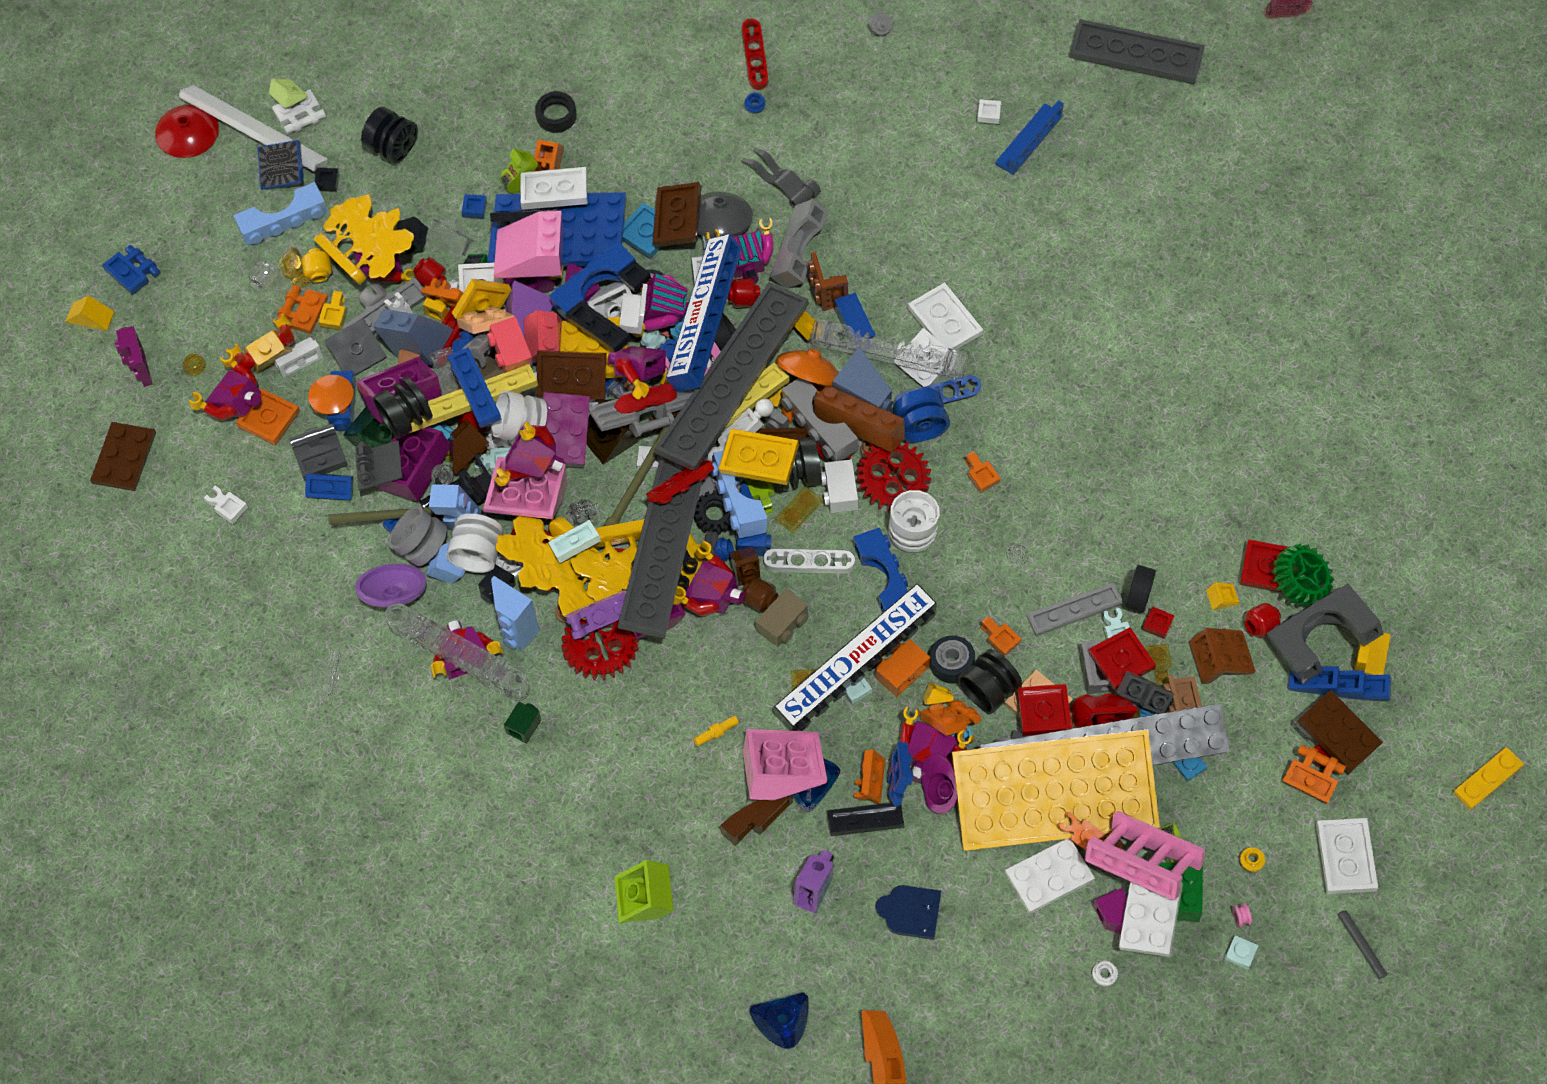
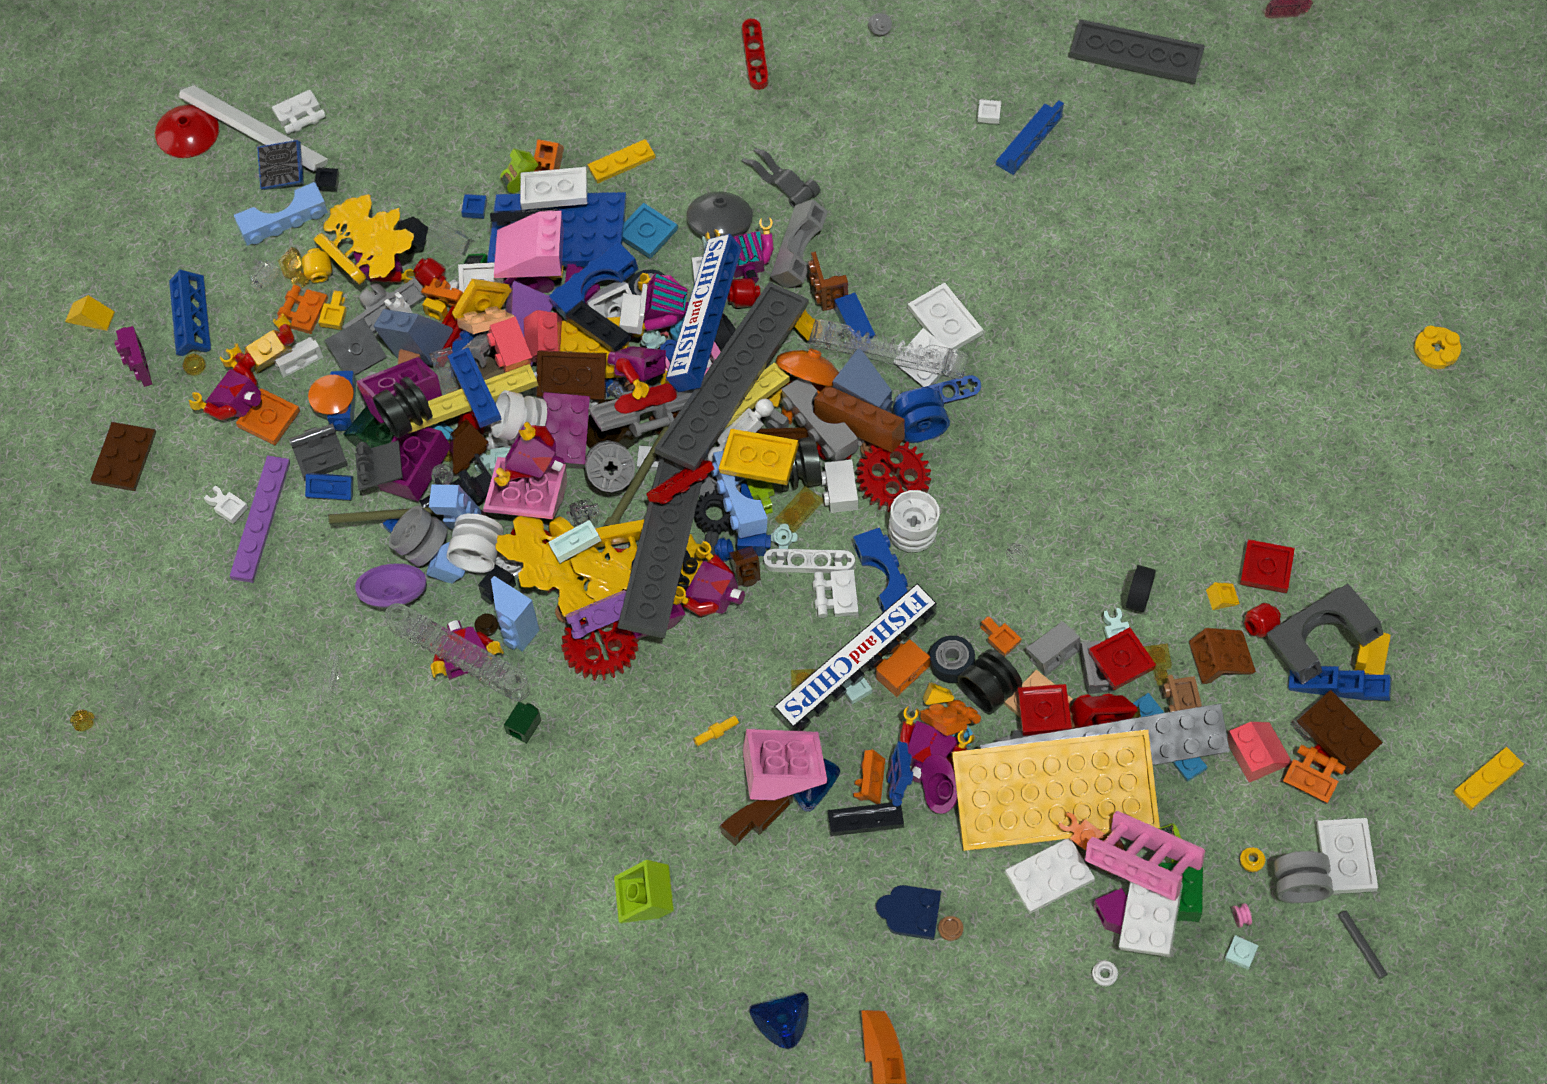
(79, 719): none -> clear yellow plate
(126, 273): blue plate -> none
(184, 309): none -> blue fence
(260, 519): none -> medium lavender plate
(286, 92): yellowish green slope -> none
(389, 134): black wheel -> none
(486, 624): none -> dark brown plate
(556, 125): black tyre -> none
(599, 456): none -> light grey wheel
(621, 161): none -> yellow plate
(634, 276): black plate -> none
(677, 214): reddish brown plate -> none
(755, 97): blue plate -> none
(759, 594): reddish brown head -> none
(781, 531): none -> light aqua plate
(782, 618): dark tan brick -> none
(814, 881): medium lavender torso -> none
(843, 592): none -> white plate
(950, 928): none -> medium nougat plate
(981, 474): orange plate -> none
(1054, 648): none -> light grey hinge
(1074, 609): light grey tile -> none
(1145, 692): dark grey slope -> none
(1158, 622): red plate -> none
(1257, 749): none -> coral slope
(1296, 562): green gear -> none
(1303, 877): none -> light grey wheel
(1437, 335): none -> yellow plate

